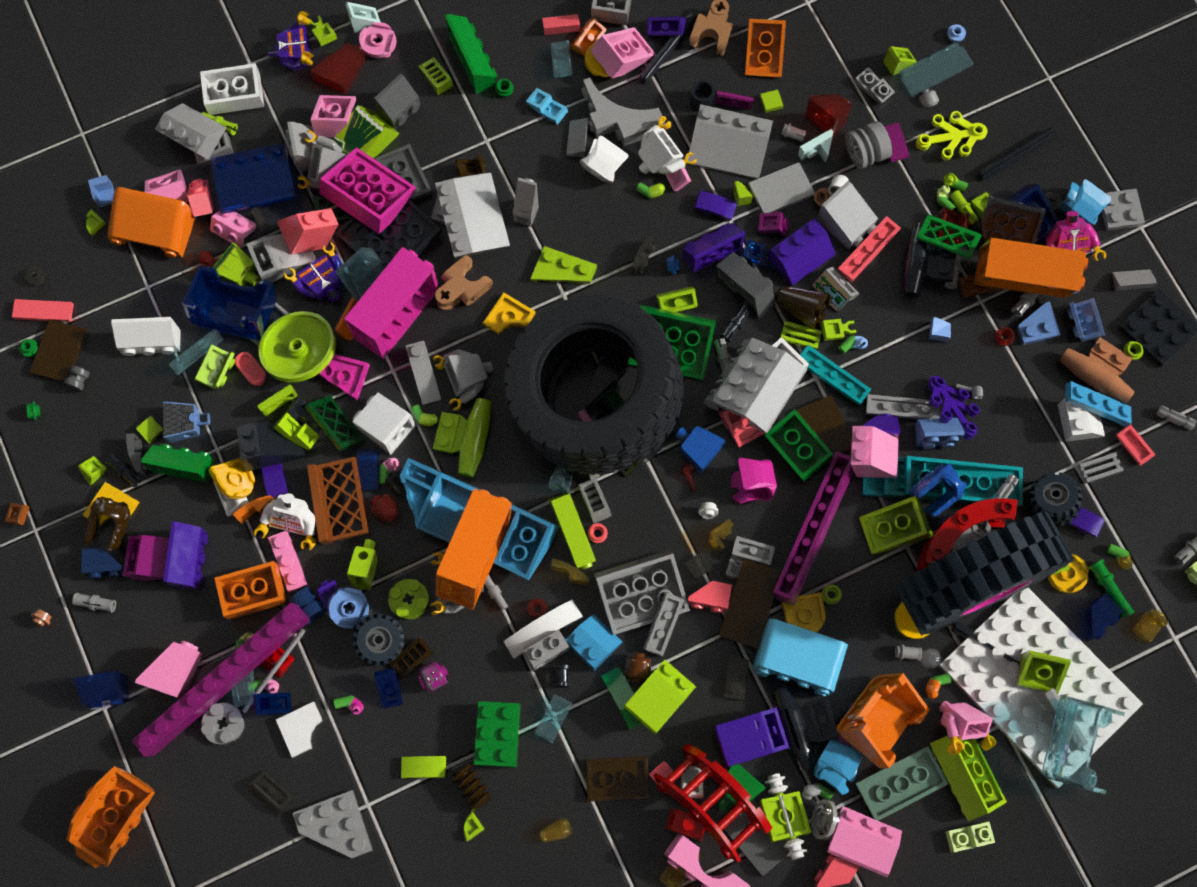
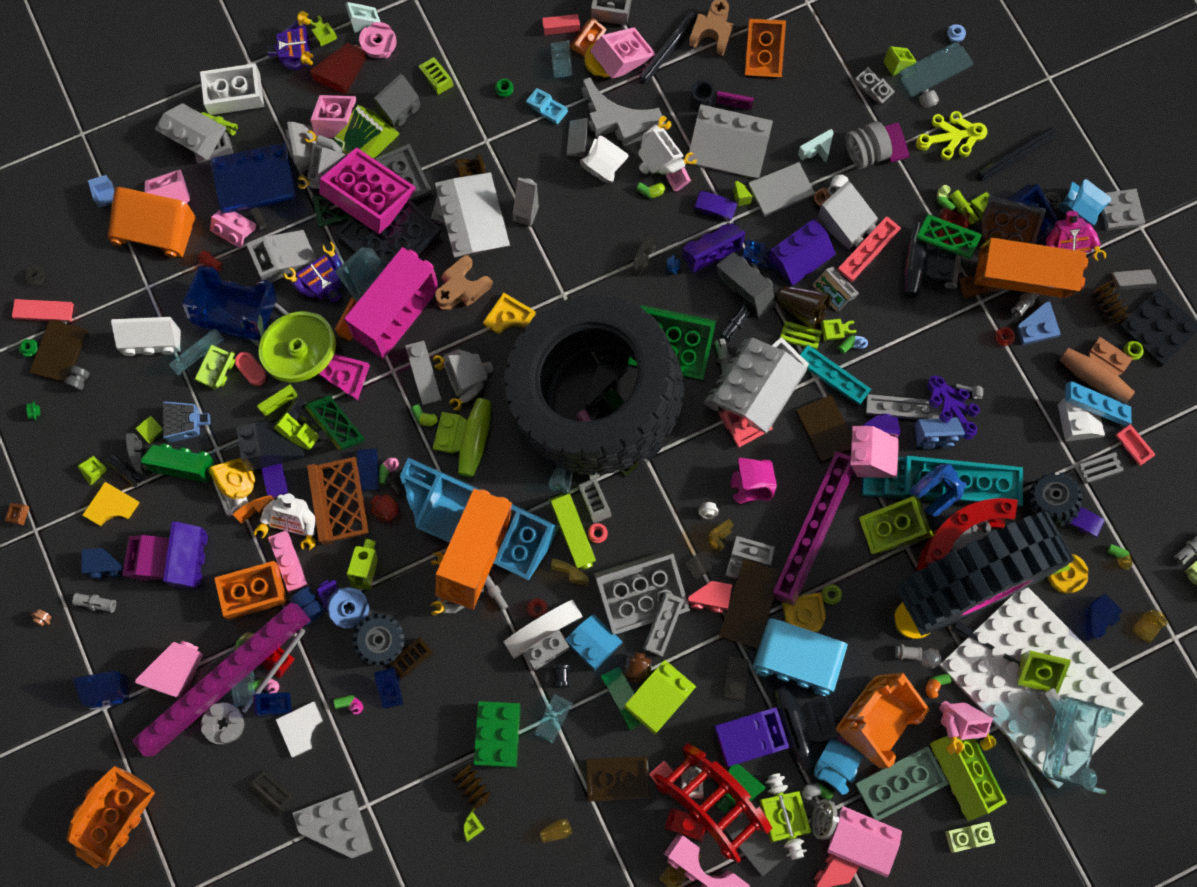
(93, 222): lime tile -> none
(117, 511): dark brown piece -> none
(200, 197): coral slope -> none
(237, 267): lime torso -> none
(308, 230): coral slope -> none
(384, 422): white slope -> none
(398, 594): lime plate -> none
(423, 767): lime slope -> none
(432, 676): magenta head -> none
(470, 53): green slope -> none
(562, 267): lime wing -> none
(665, 26): dark purple slope -> none
(677, 300): lime slope -> none
(686, 471): clear red hand -> none
(699, 446): blue torso -> none
(771, 101): lime tile -> none
(773, 223): magenta bracket -> none
(792, 132): light grey pin -> none
(799, 445): green brick -> none
(828, 111): clear red slope -> none
(940, 330): light blue slope -> none
(952, 181): arm -> none
(1007, 487): light grey axle -> none
(1086, 320): medium blue bracket -> none
(1105, 579): green pin -> none
(1110, 303): none -> dark brown piece
(1176, 417): light grey axle -> none

